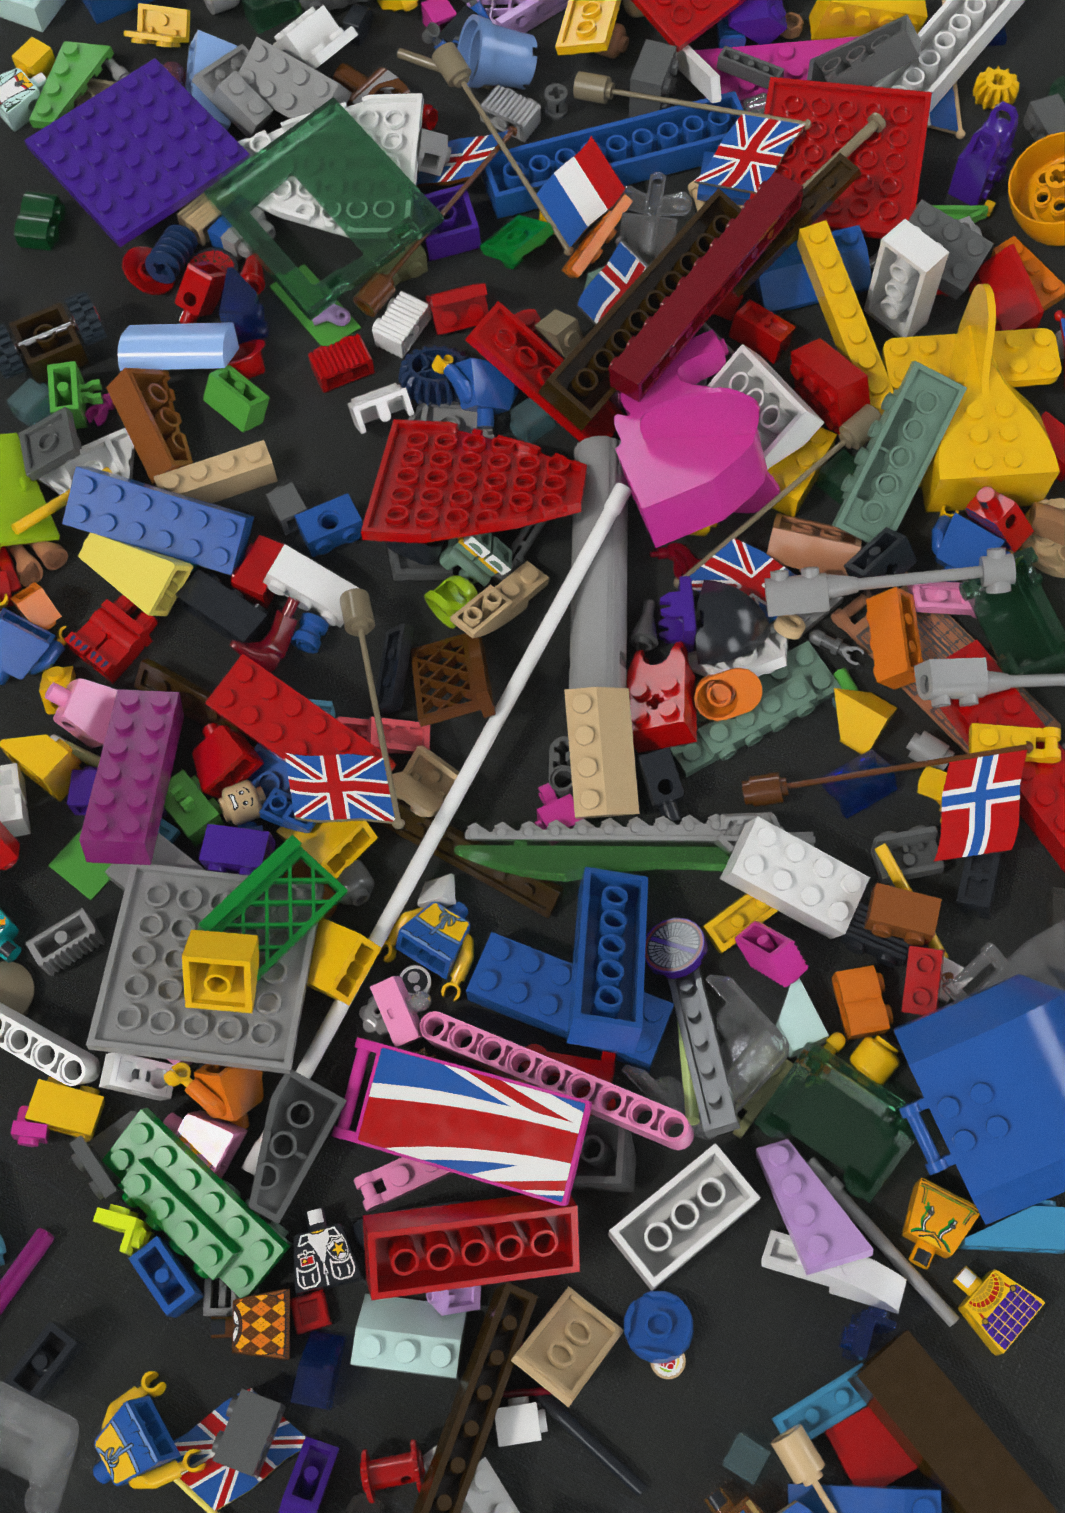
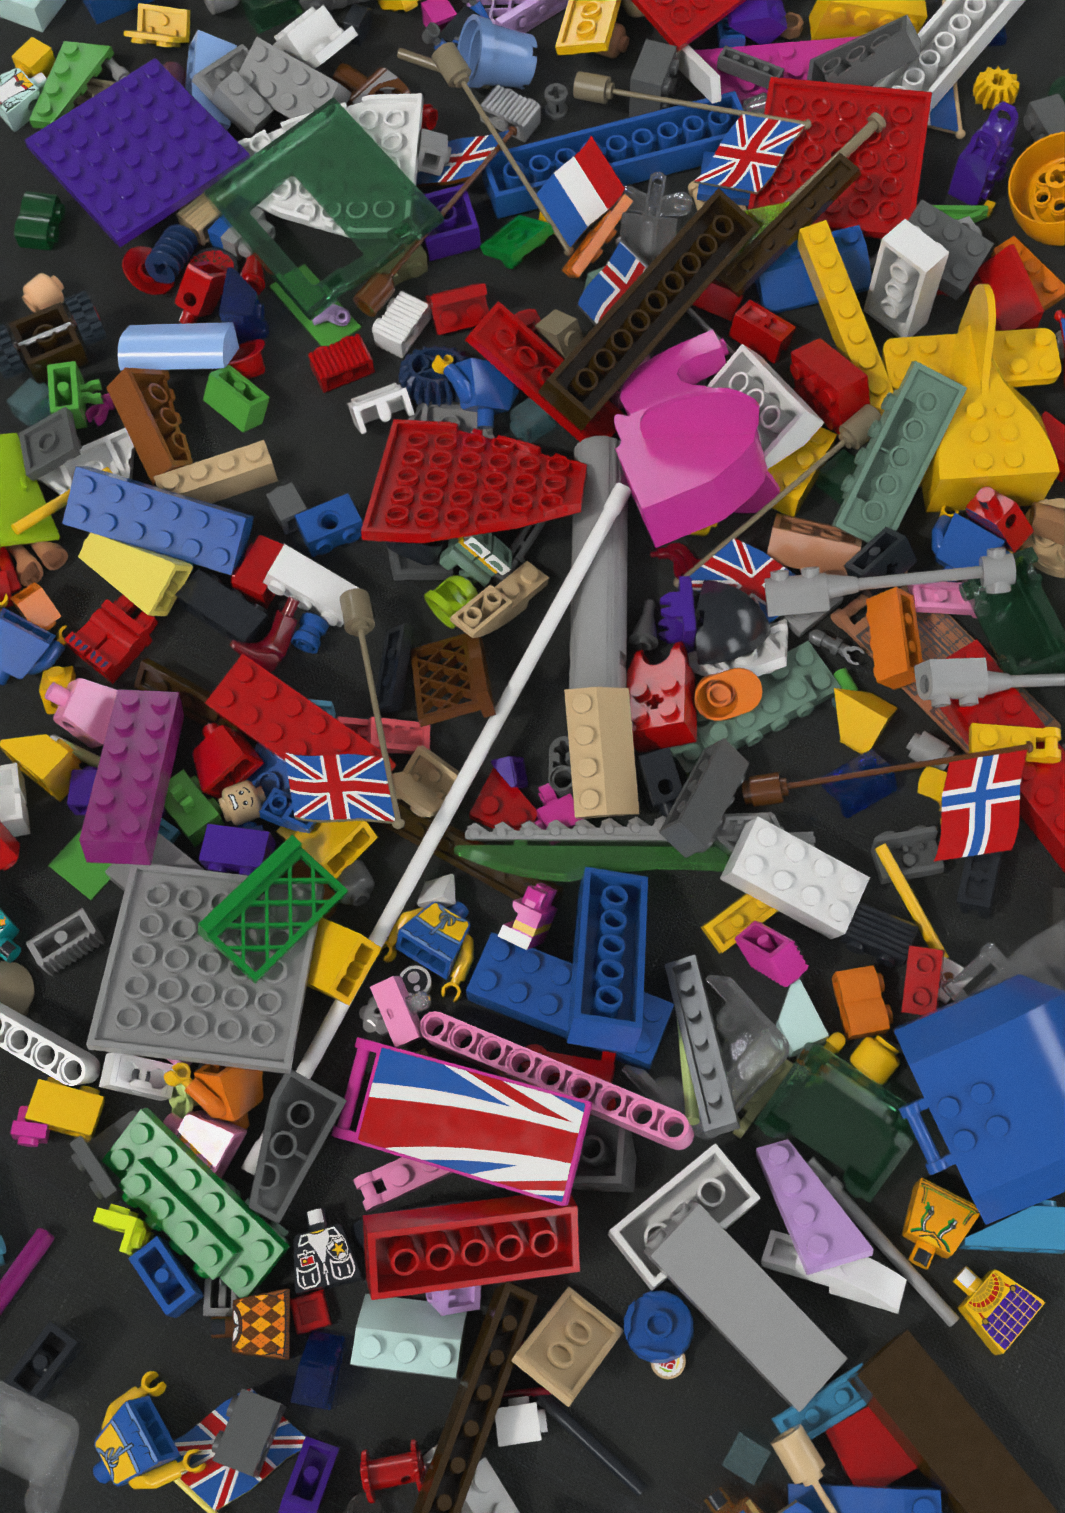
(42, 292): none -> light nougat head
(181, 1101): none -> yellowish green plant
(220, 971): yellow slope -> none
(502, 804): none -> red wing
(512, 770): none -> dark purple slope
(533, 917): none -> dark pink hips
(675, 947): tile -> none
(704, 798): none -> dark grey brick
(705, 286): dark red brick -> none
(744, 1304): none -> light grey brick
(789, 626): tan tile -> none
(857, 1336): clear blue bracket -> none
(902, 914): dark orange brick -> none

